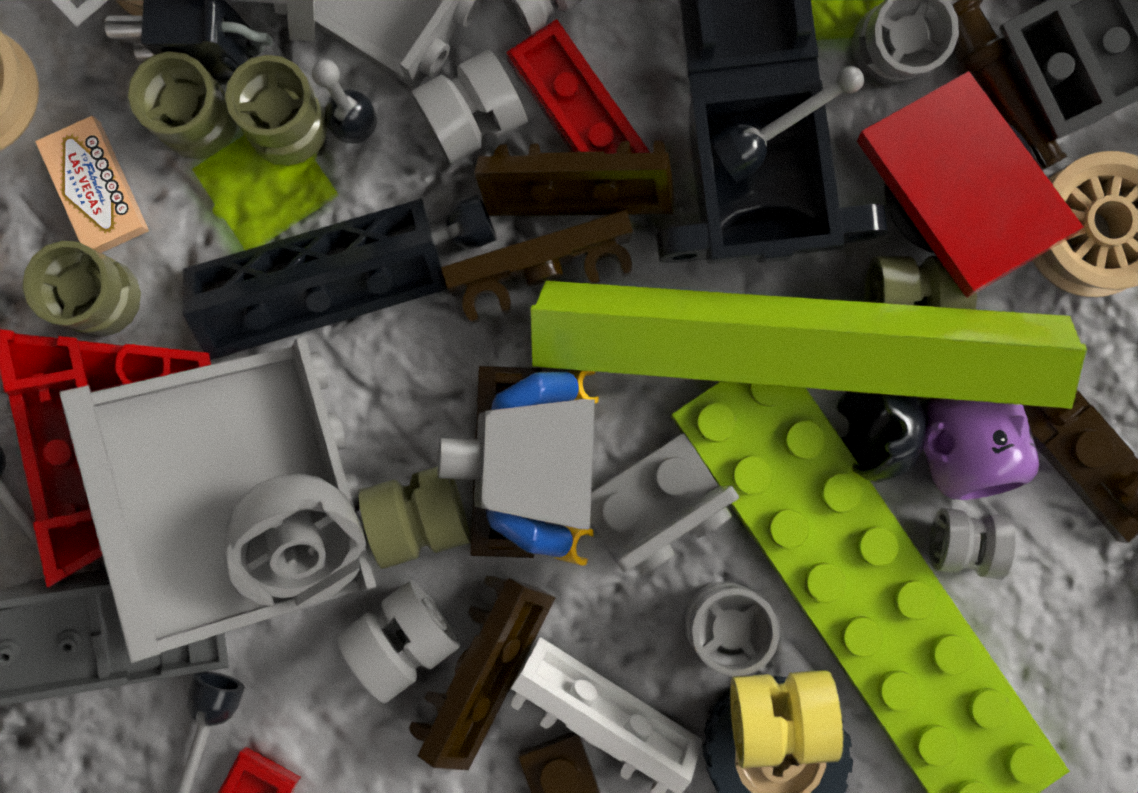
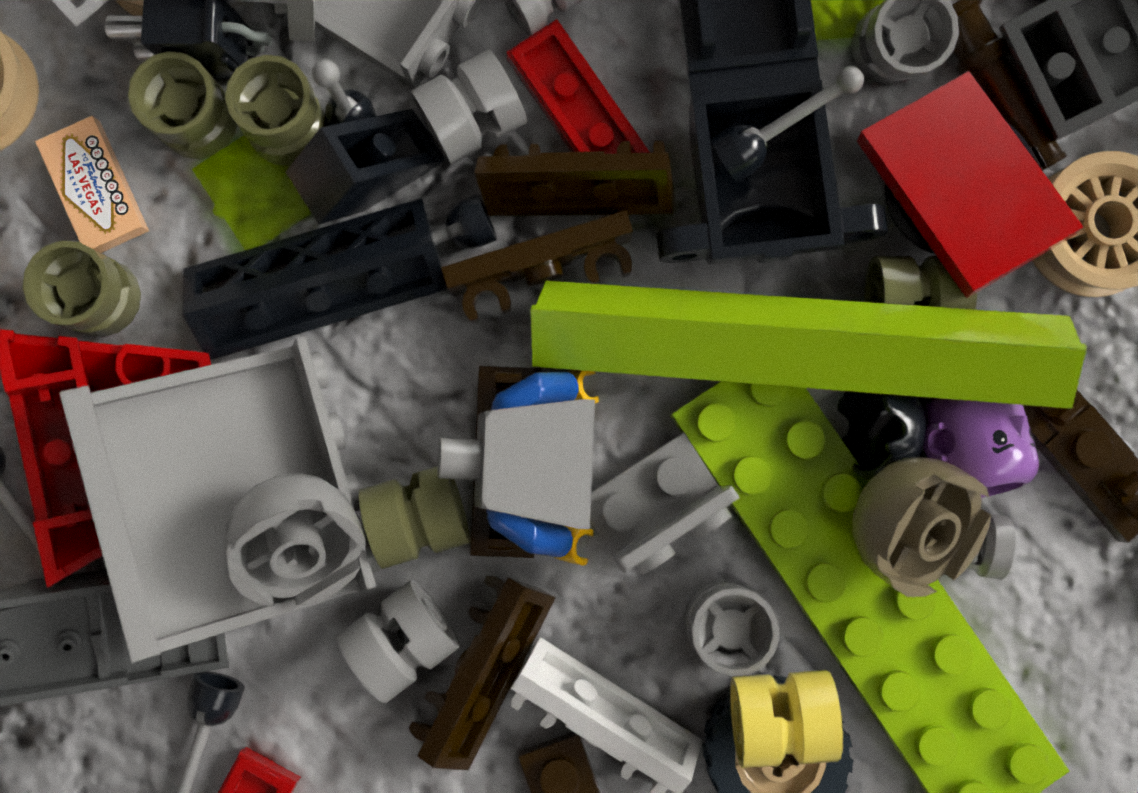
(362, 163): none -> black slope
(920, 523): none -> dark tan cylinder

